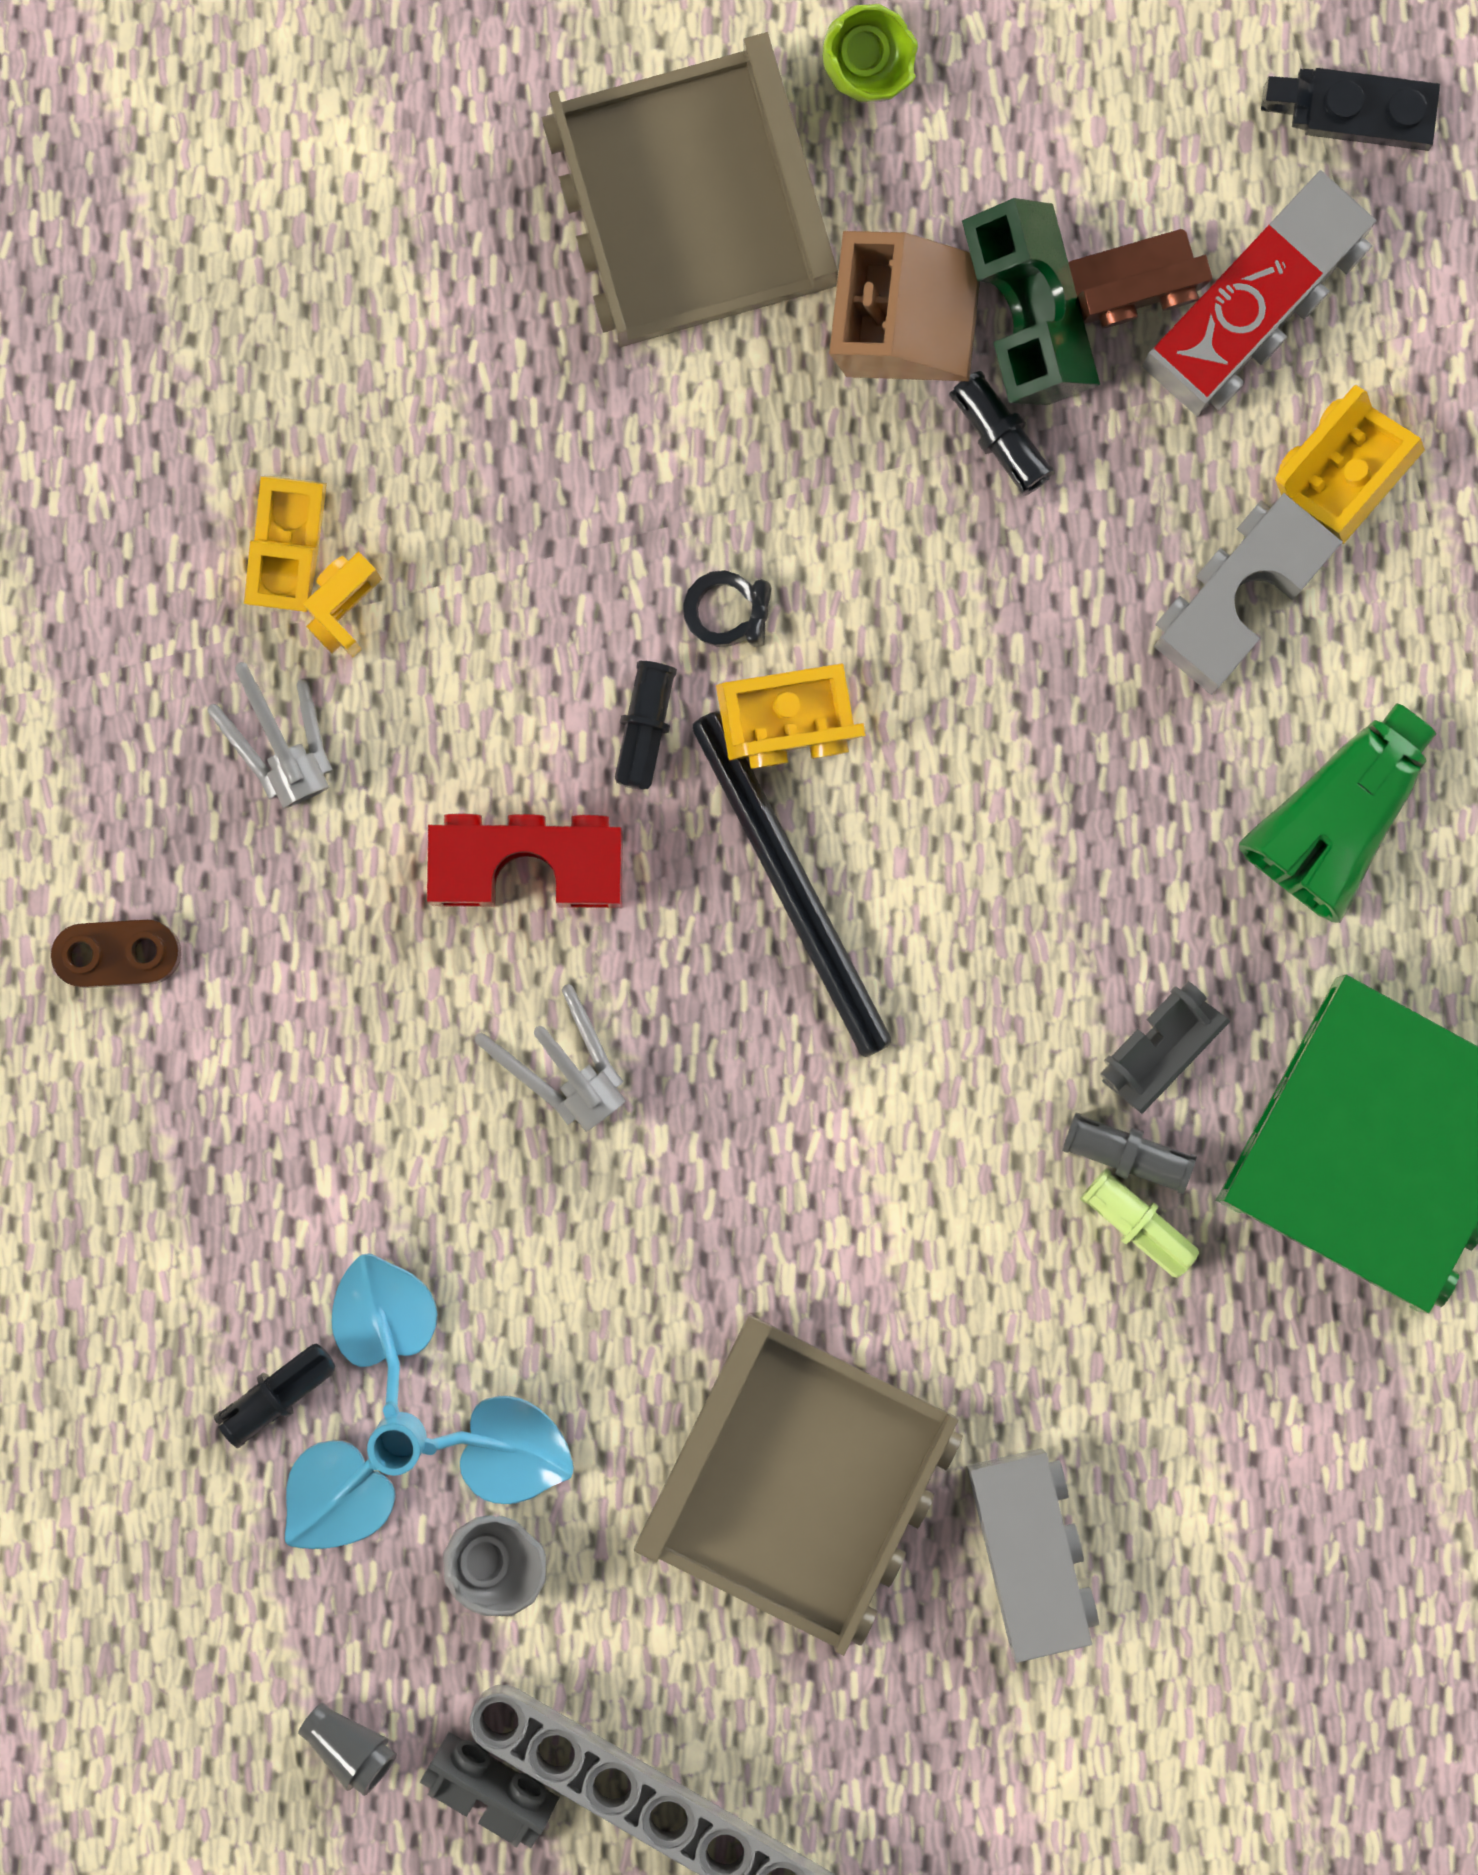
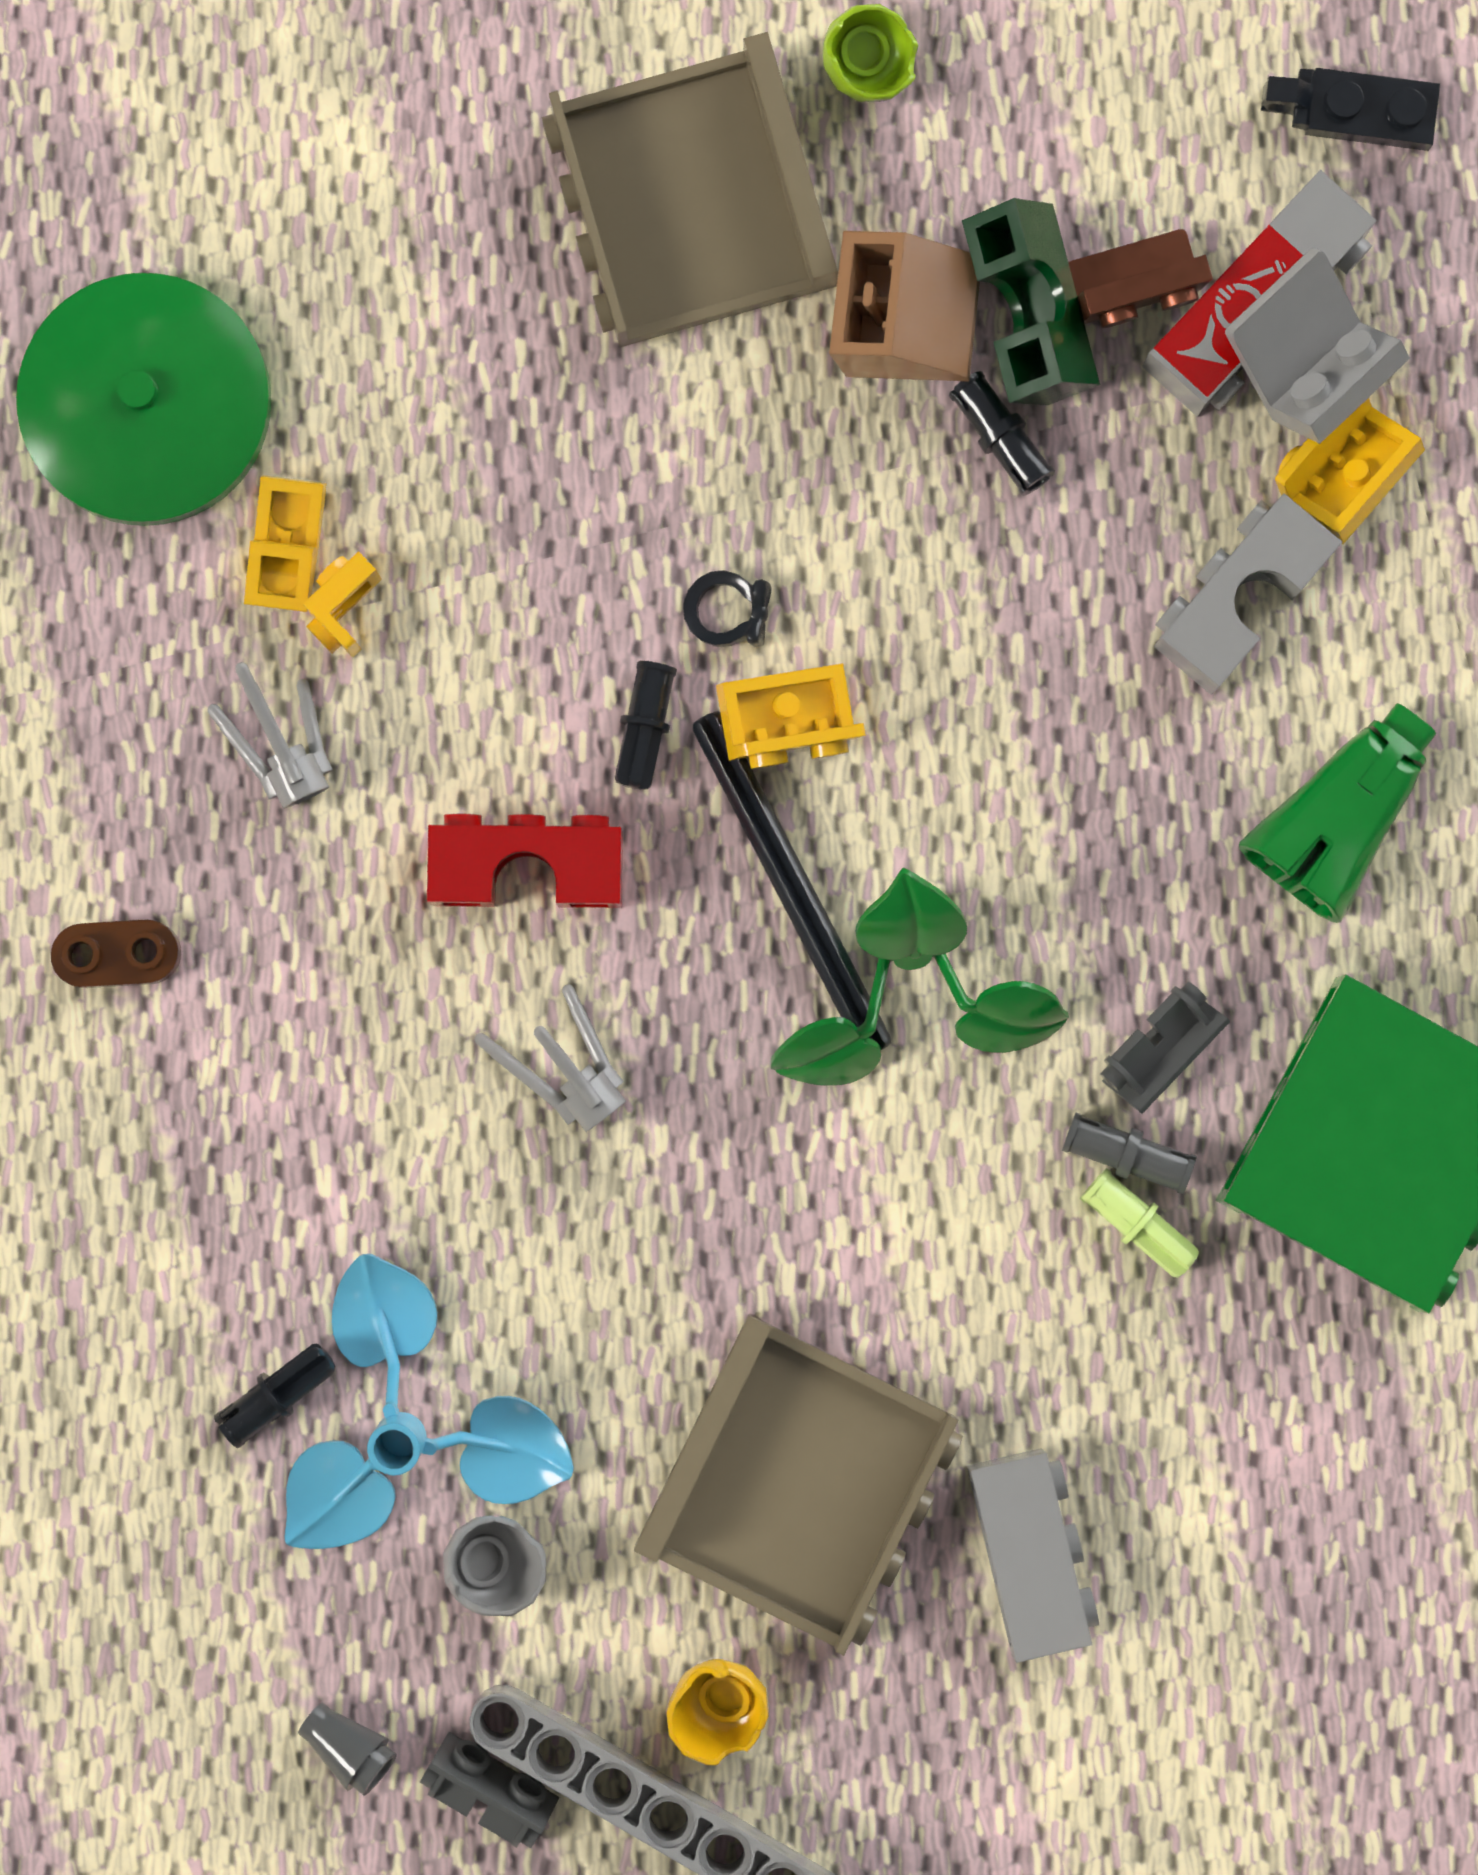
(143, 399): none -> green dish
(716, 1711): none -> yellow hair
(910, 928): none -> green plant
(1311, 350): none -> light grey bracket

